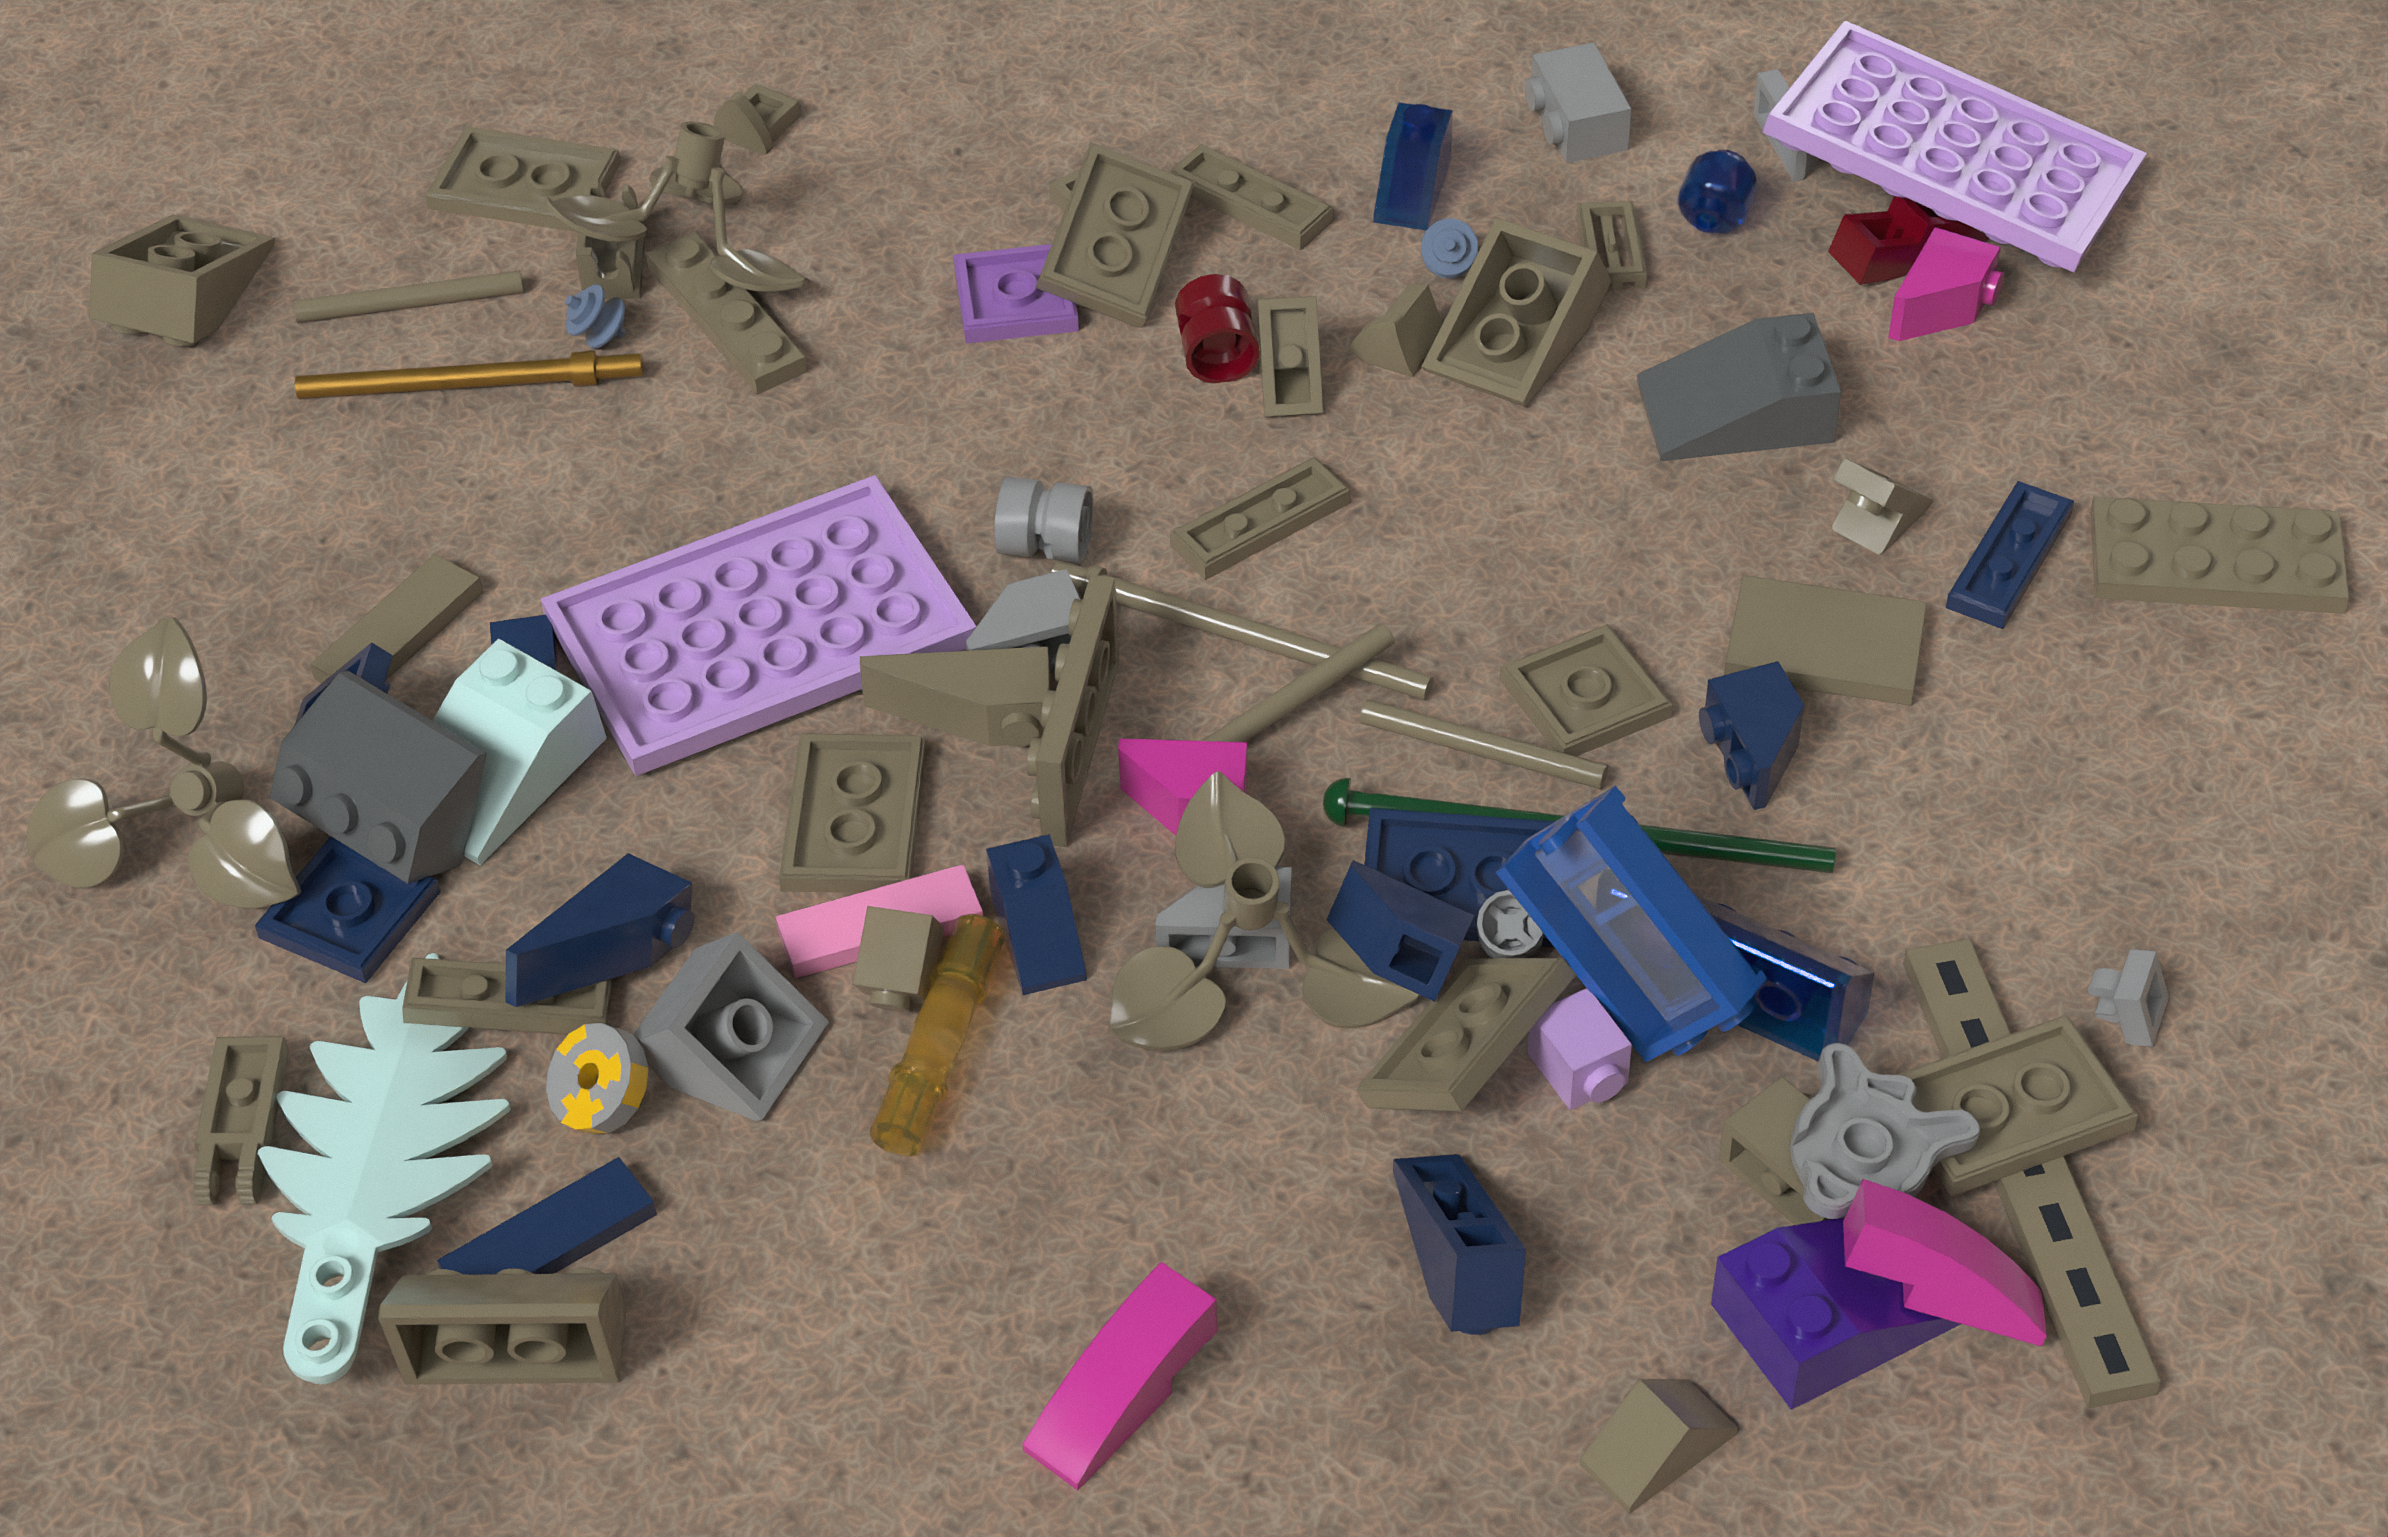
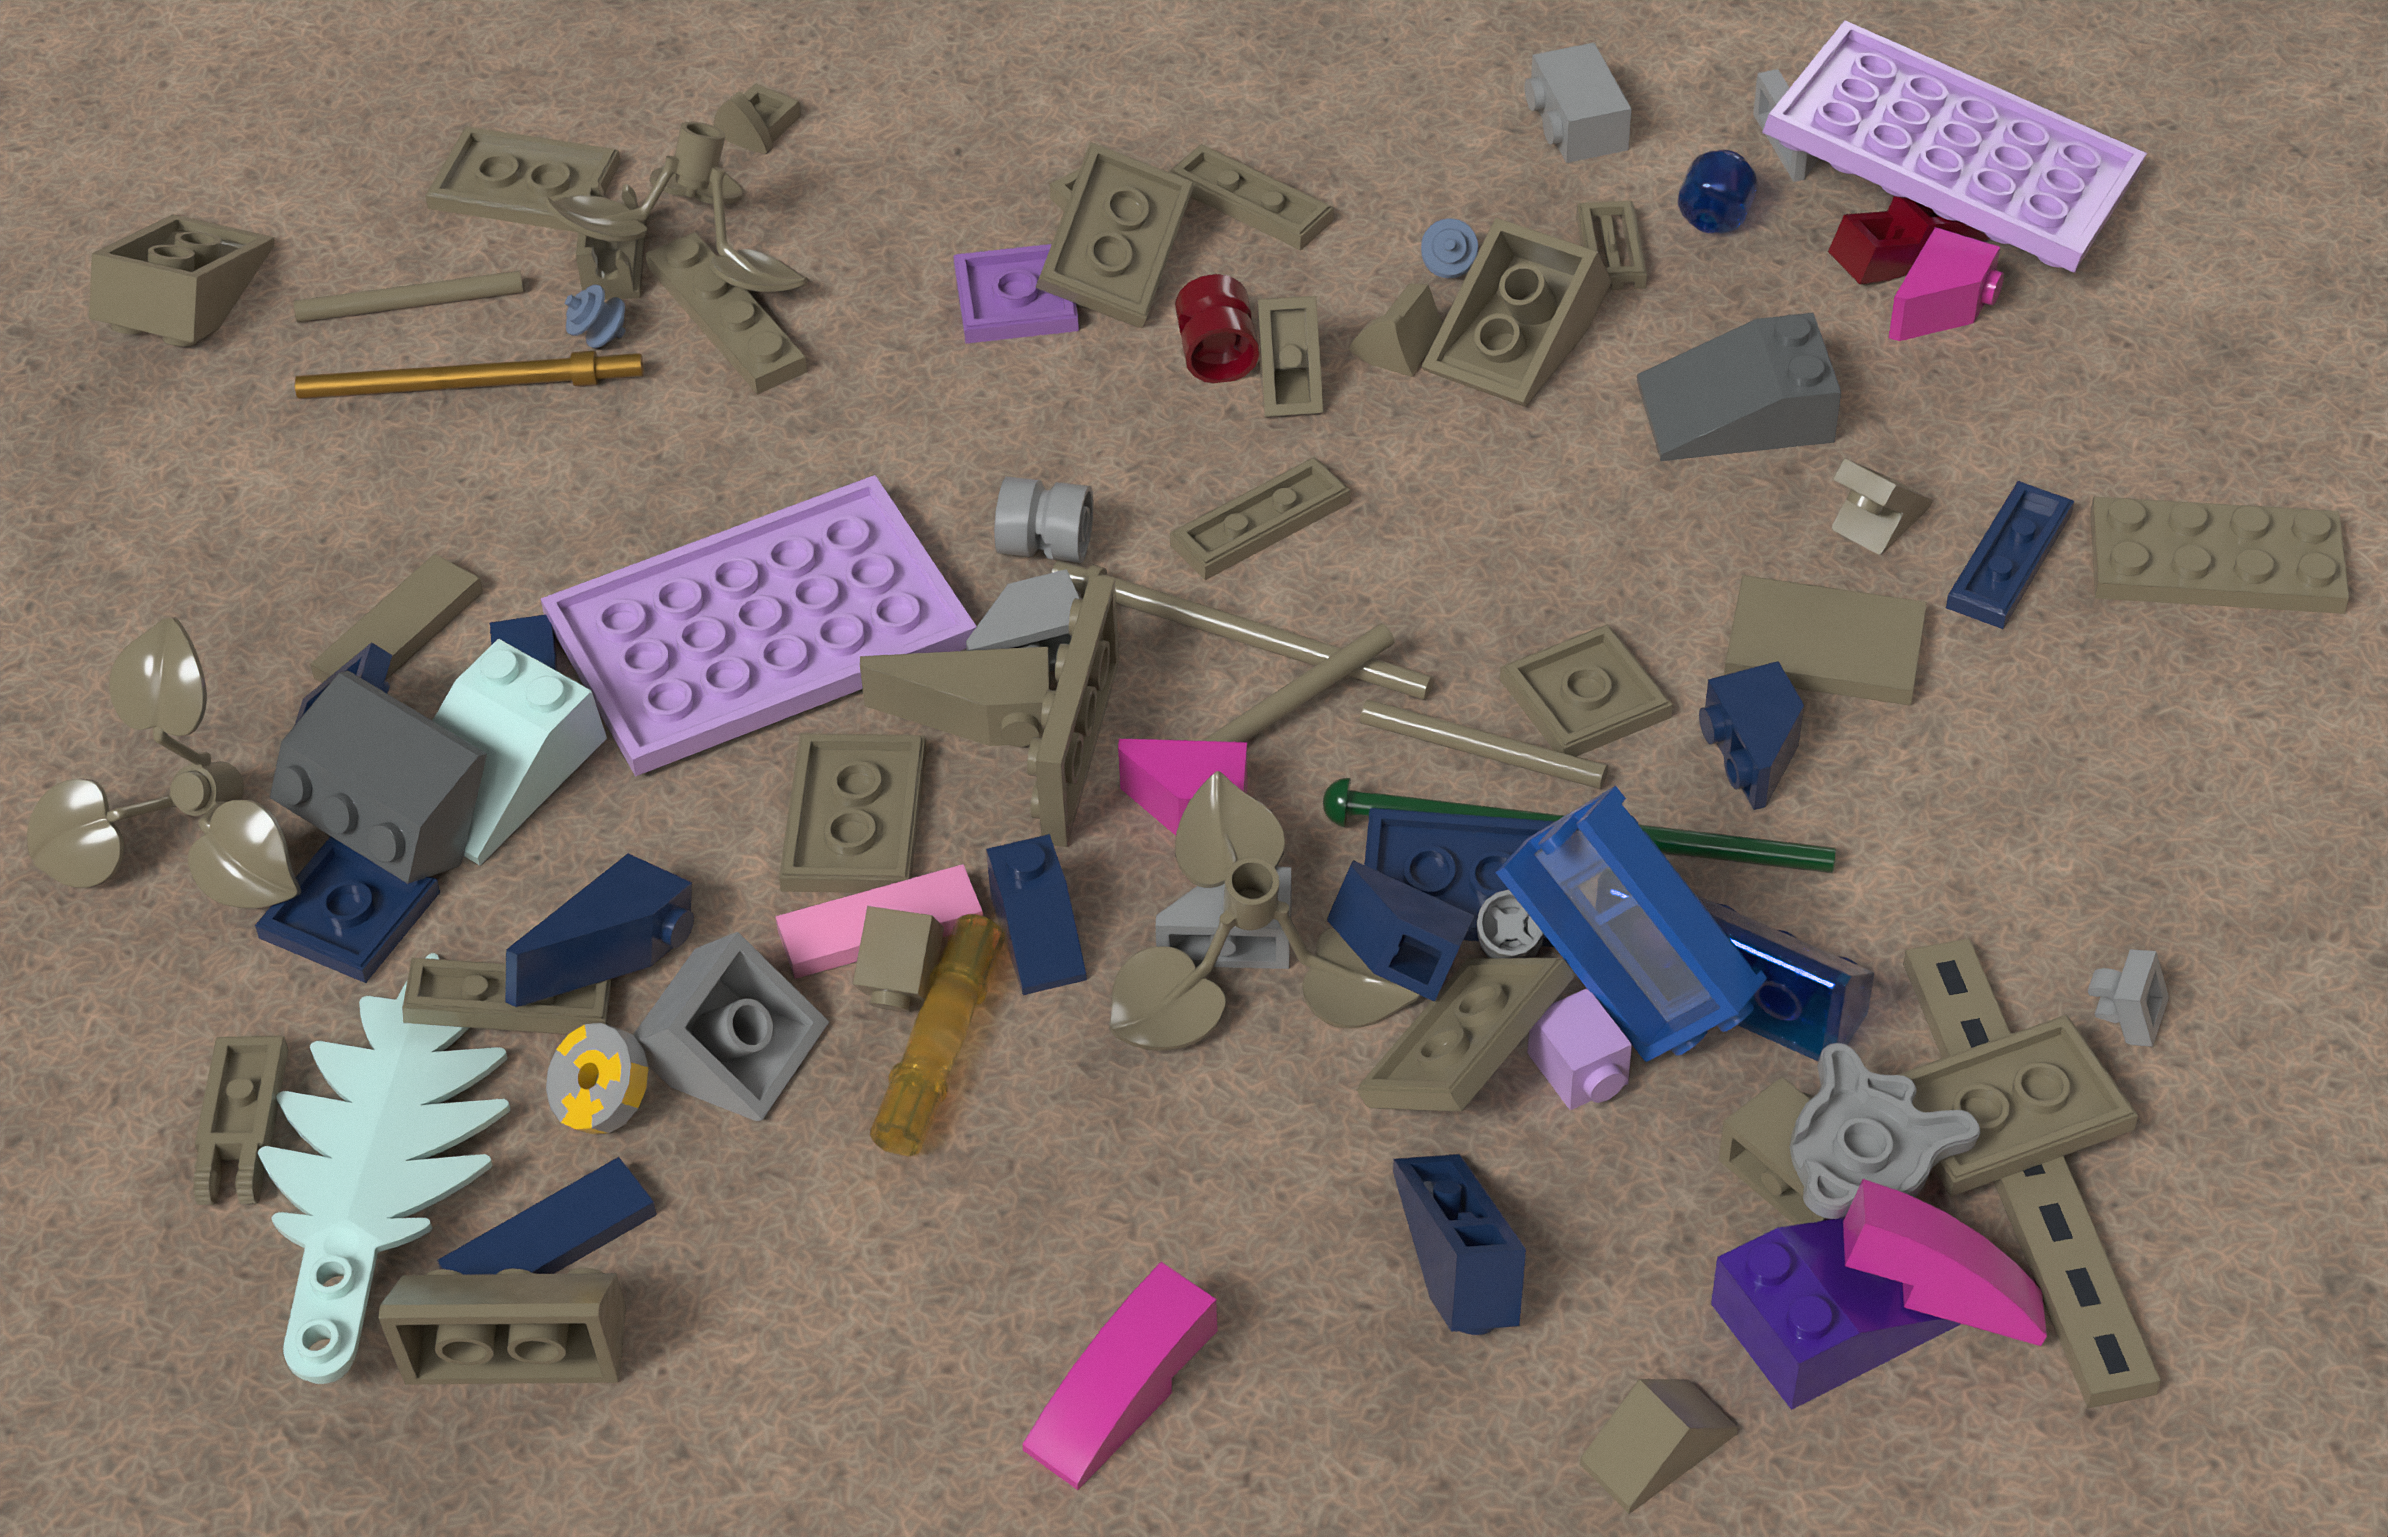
(1413, 166): clear blue slope -> none

